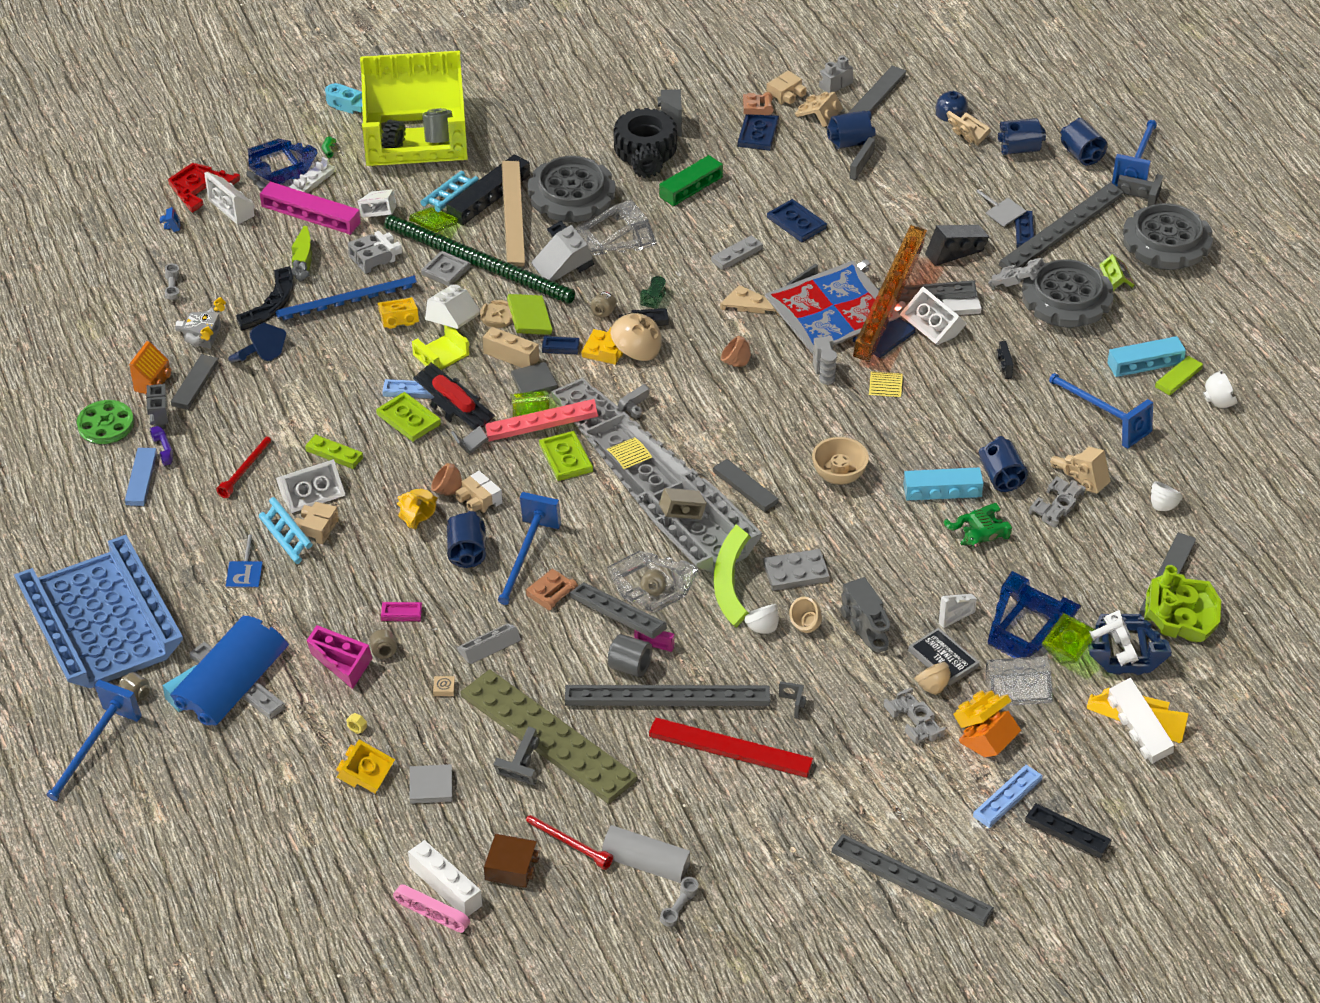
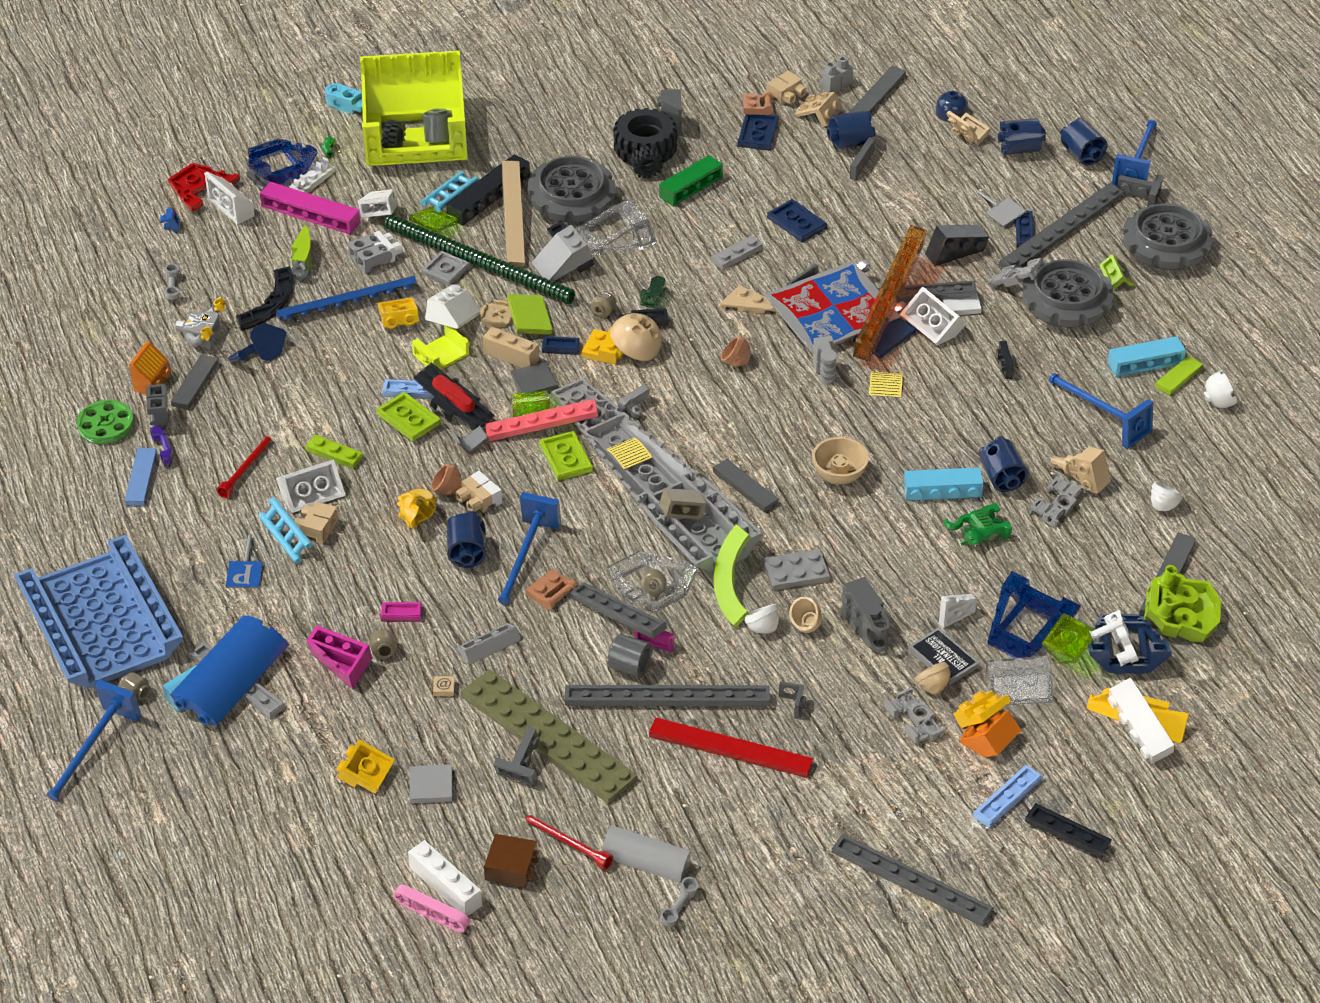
(356, 723): light yellow tile -> none

